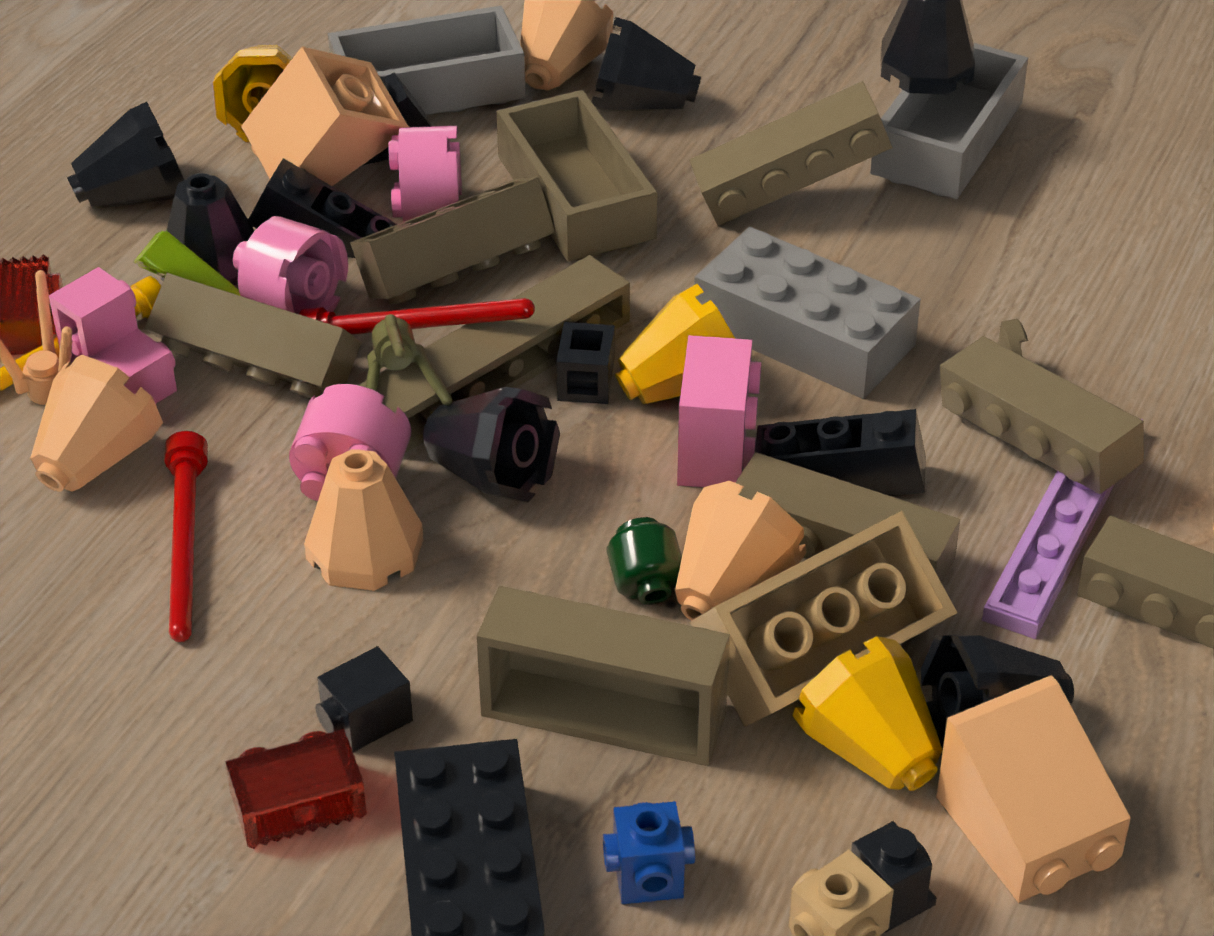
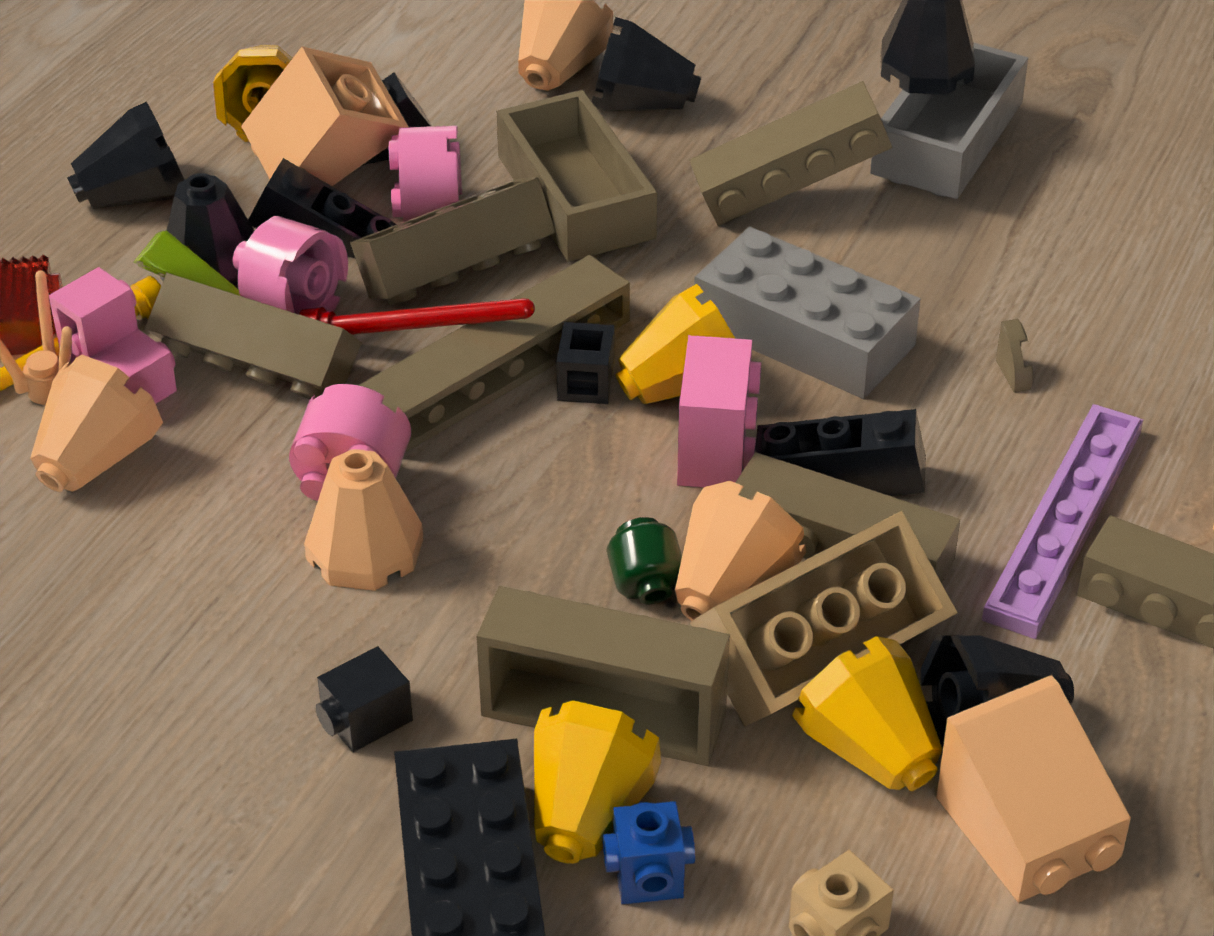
(185, 458): red piece -> none
(296, 787): clear red brick -> none
(395, 350): olive plant -> none
(445, 58): light grey piece -> none
(496, 441): black cone -> none
(581, 771): none -> yellow cone
(903, 865): black brick -> none
(1042, 414): dark tan brick -> none

